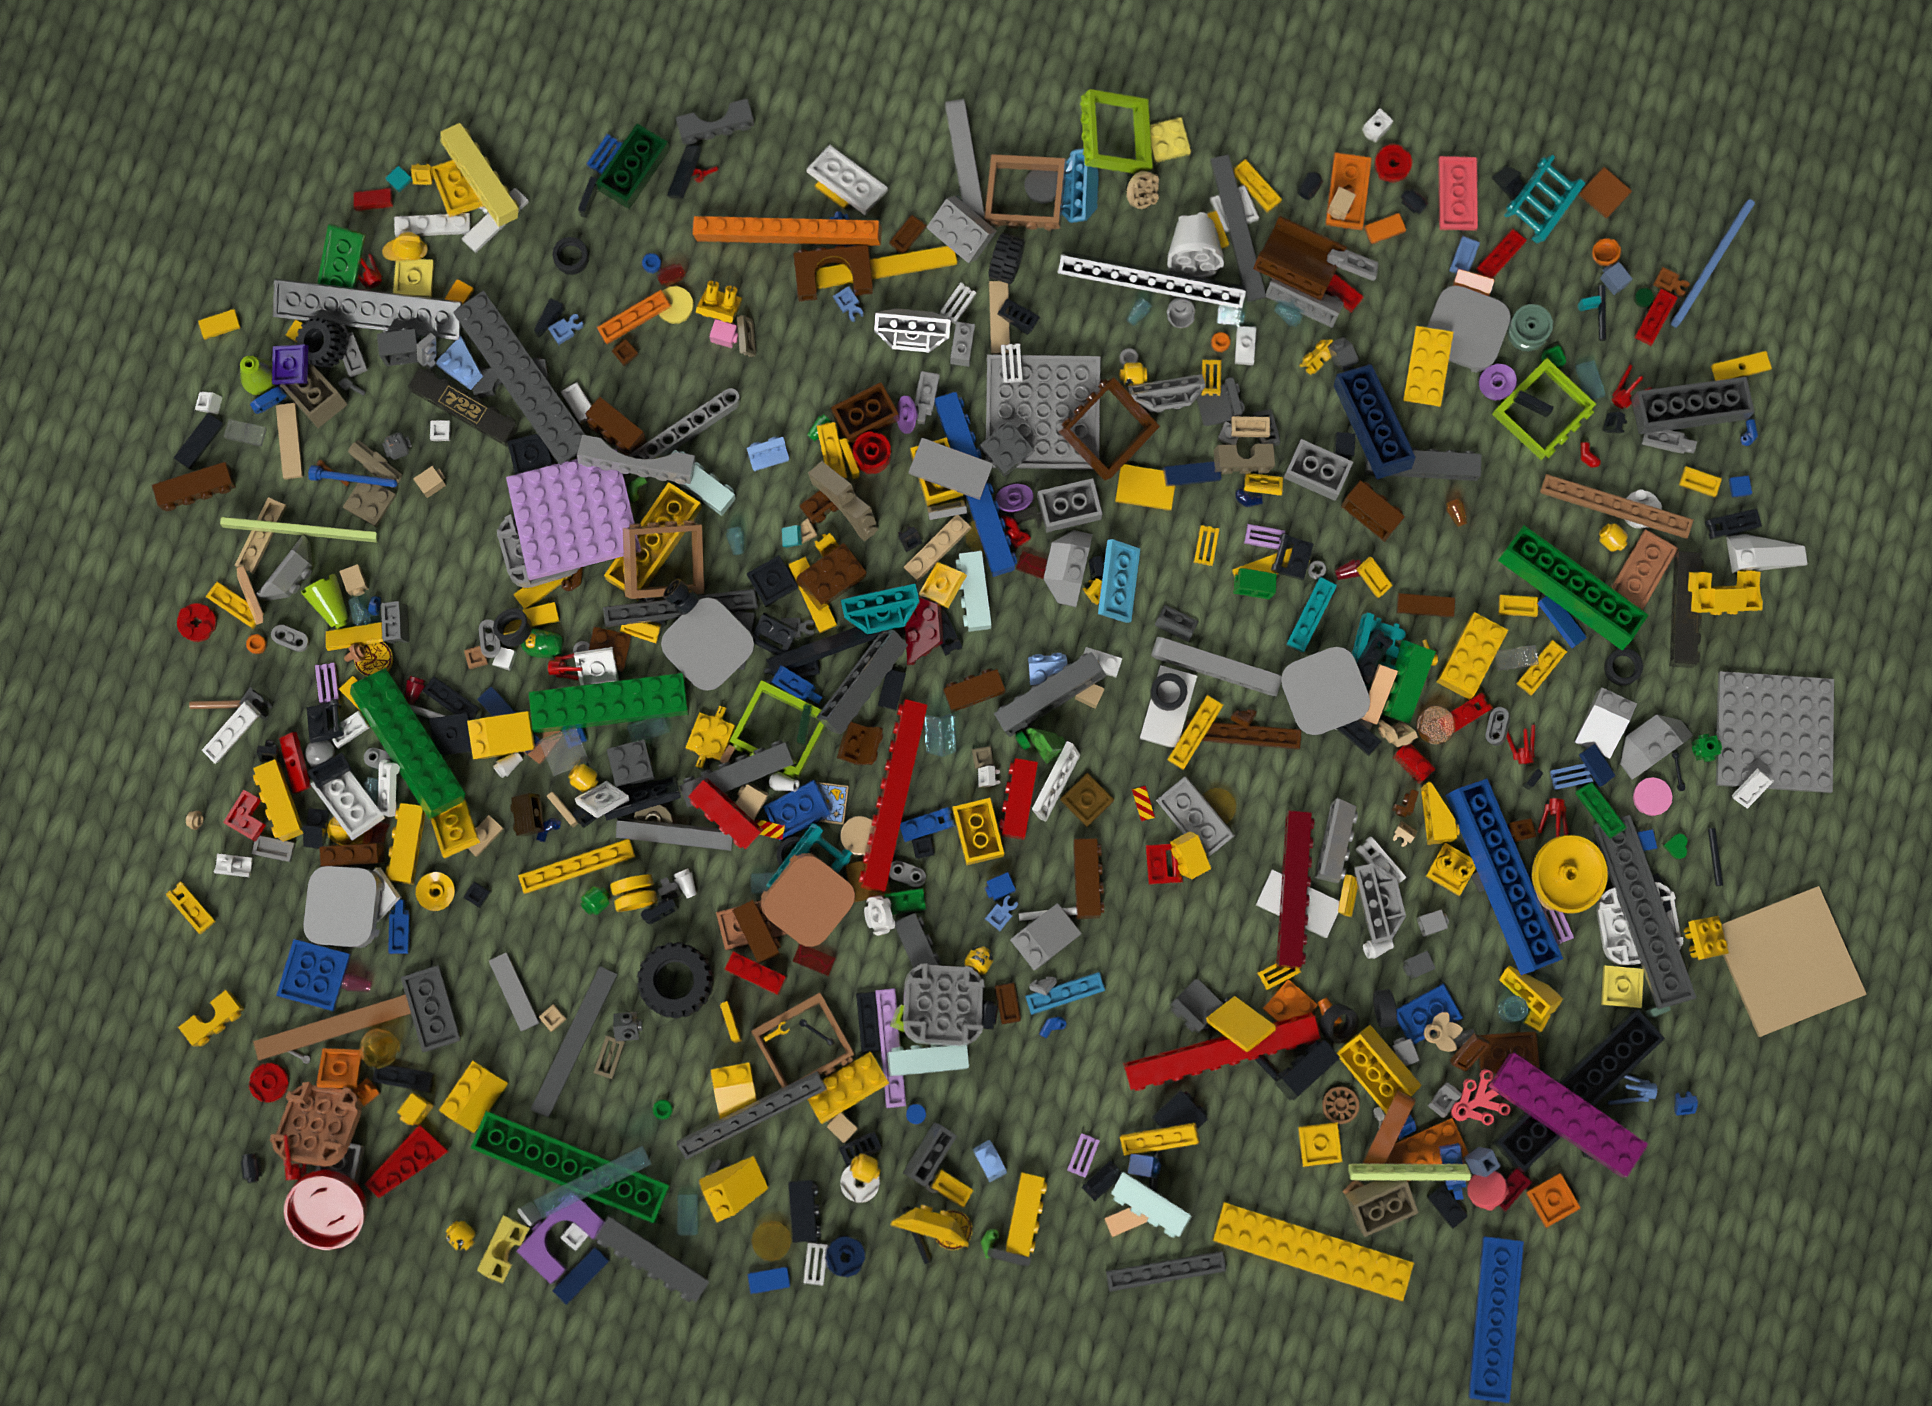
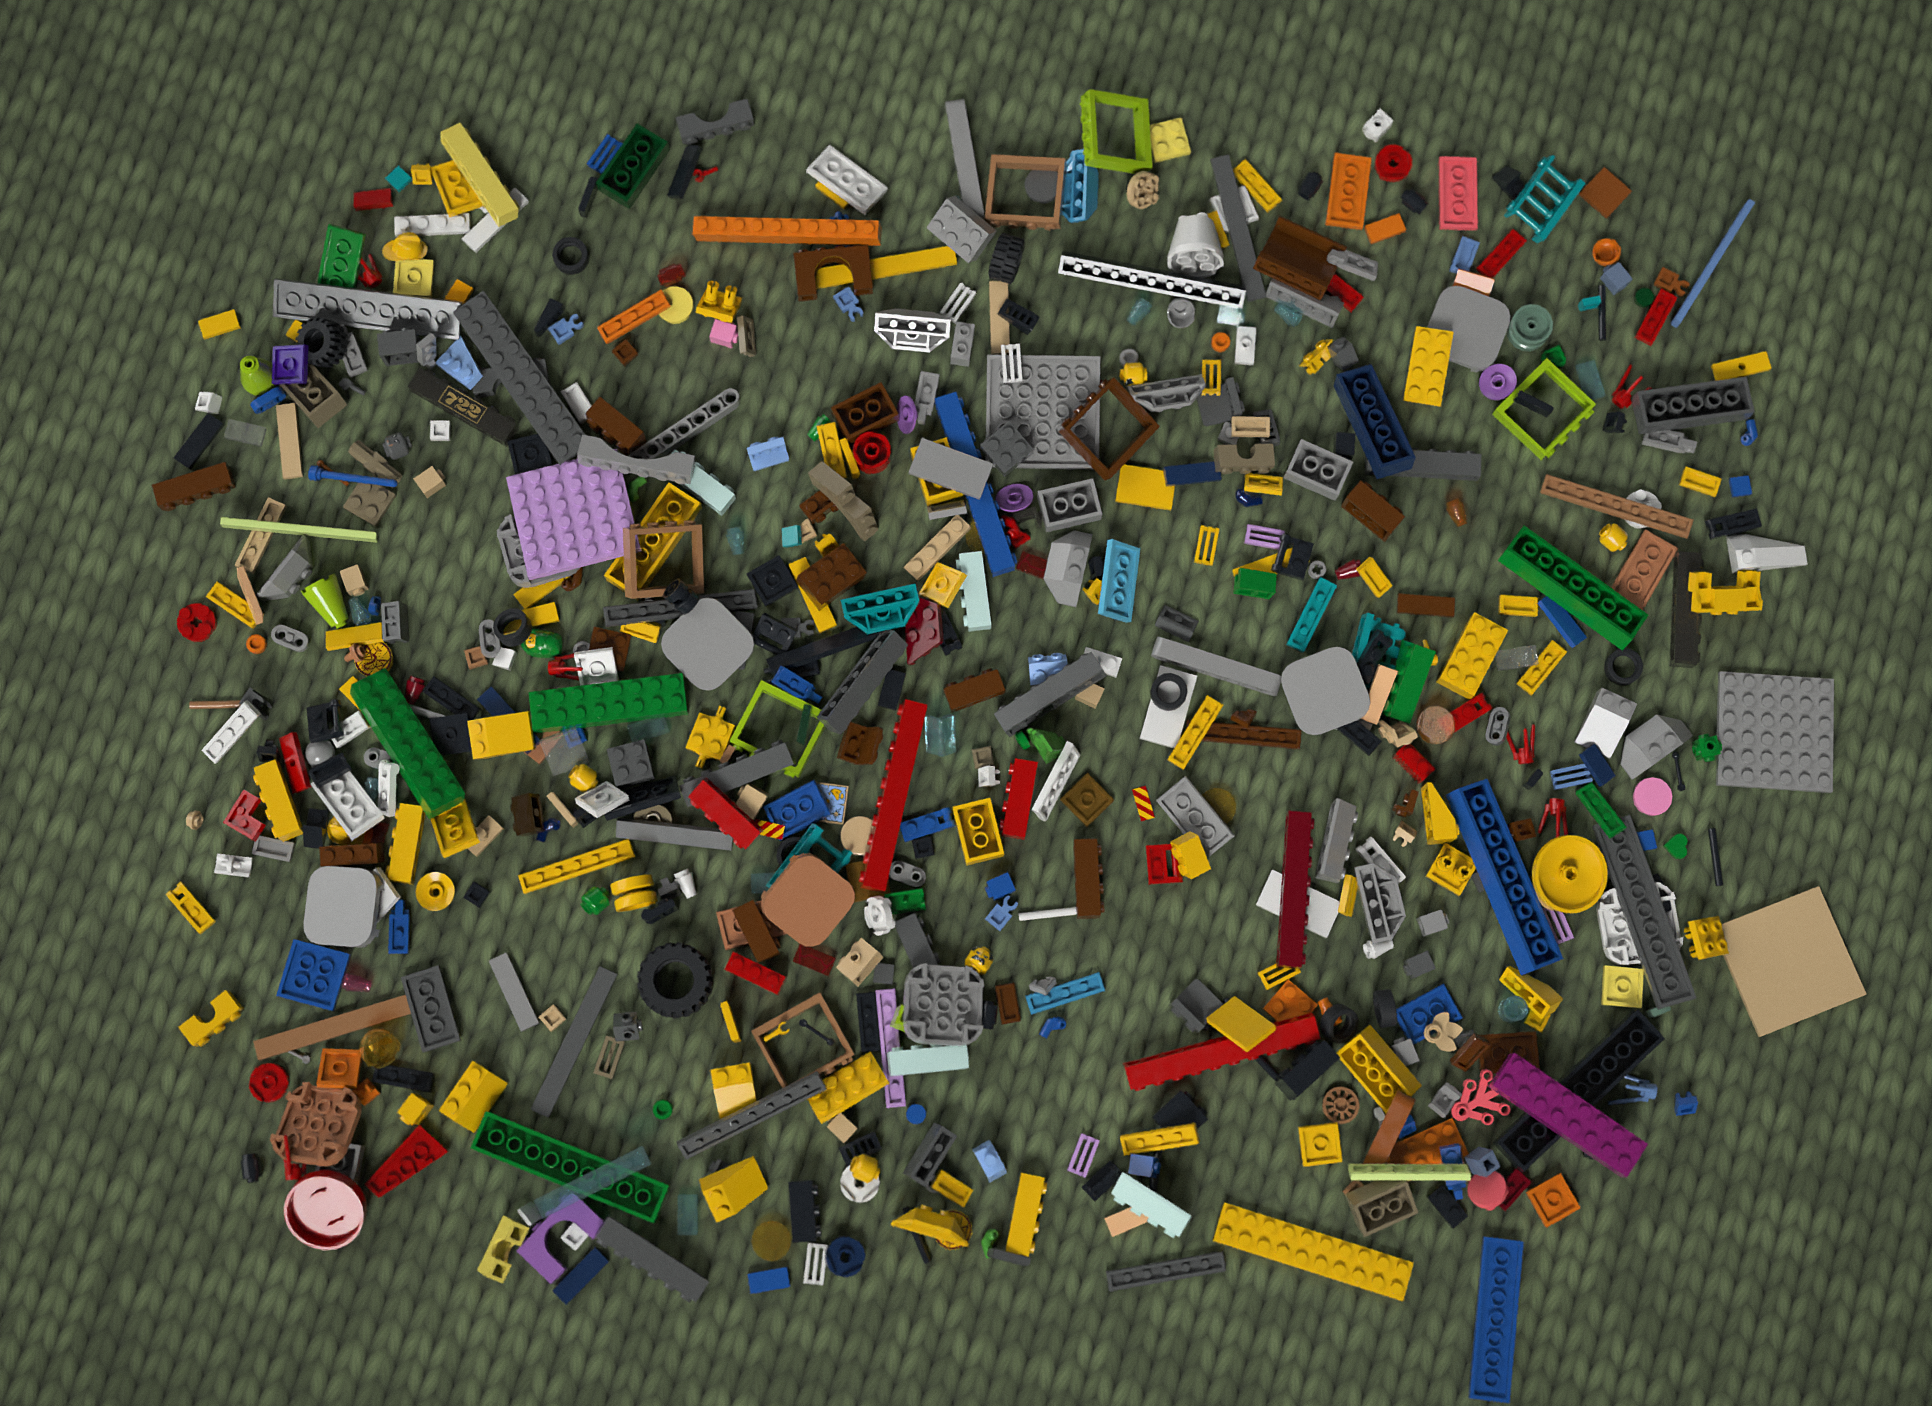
(325, 667): lavender tile -> none
(460, 1235): yellow head -> none
(507, 764): white cone -> none
(651, 263): blue tile -> none
(782, 782): white cone -> none
(859, 962): none -> tan brick
(883, 974): none -> dark grey tile
(907, 234): reddish brown tile -> none
(909, 539): black tile -> none
(1045, 937): light grey slope -> none
(1341, 203): tan brick -> none
(1587, 457): red arm -> none
(1752, 788): white plate -> none

